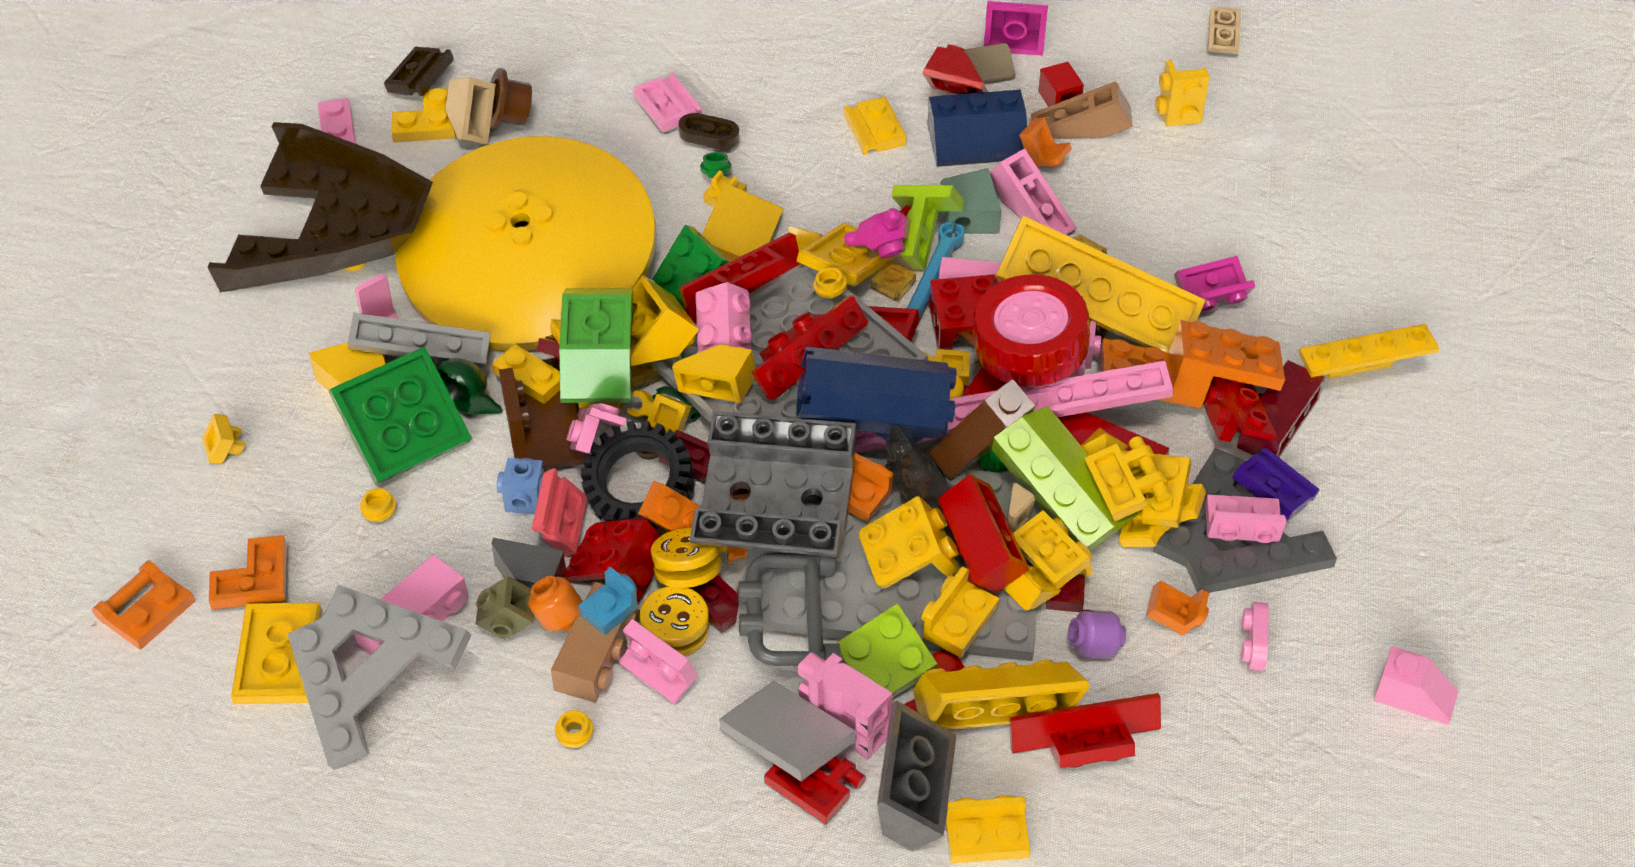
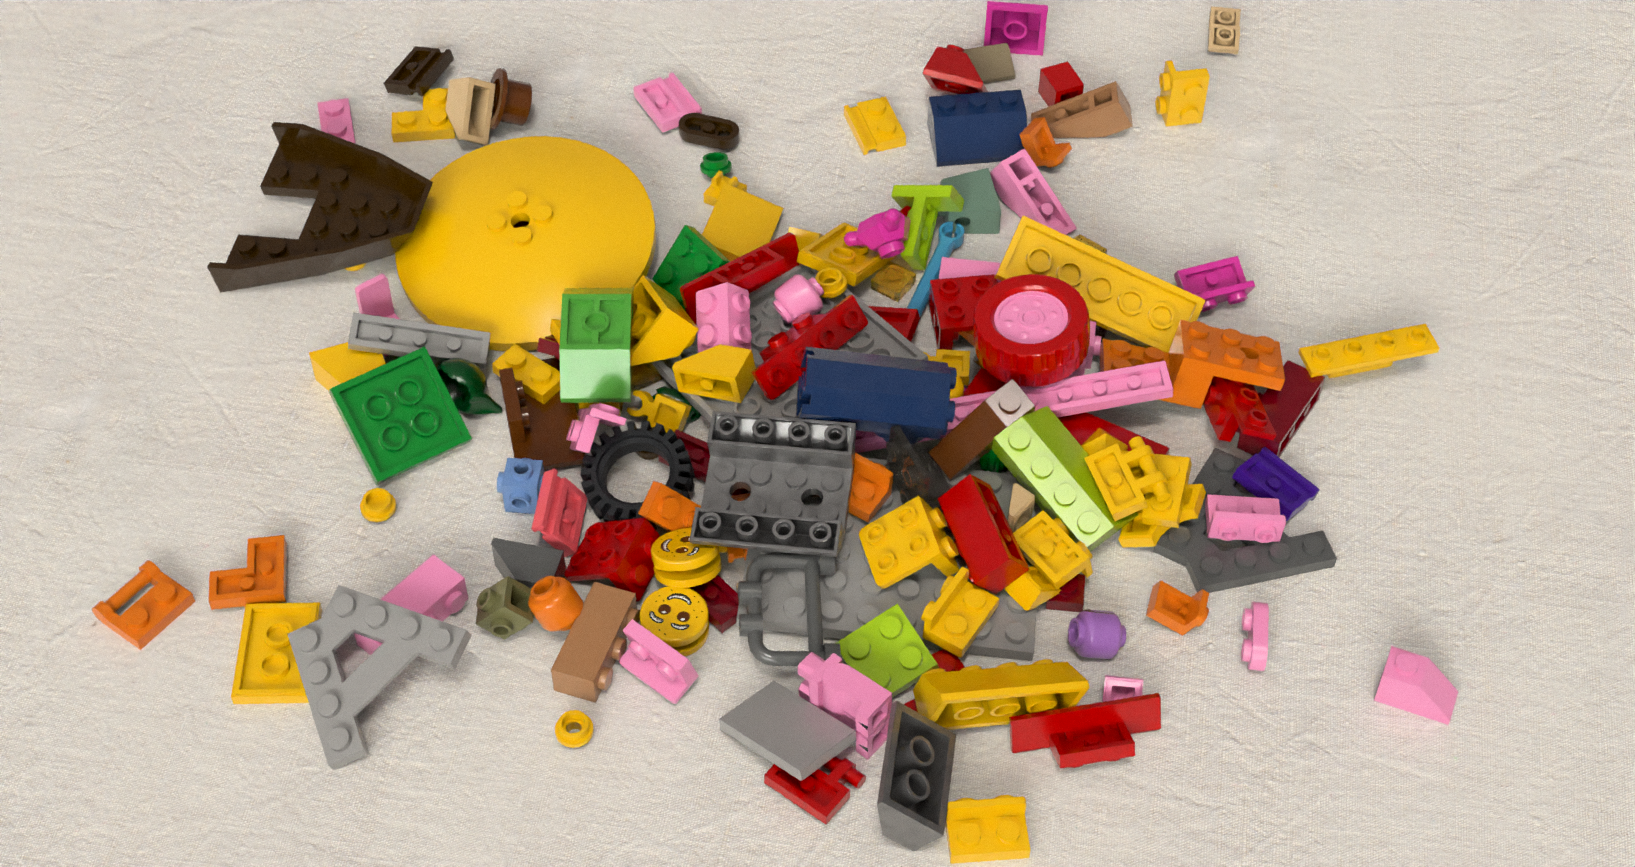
(221, 439): yellow tile -> none
(611, 602): dark azure bracket -> none
(798, 297): none -> bright pink head
(1121, 687): none -> bright pink slope

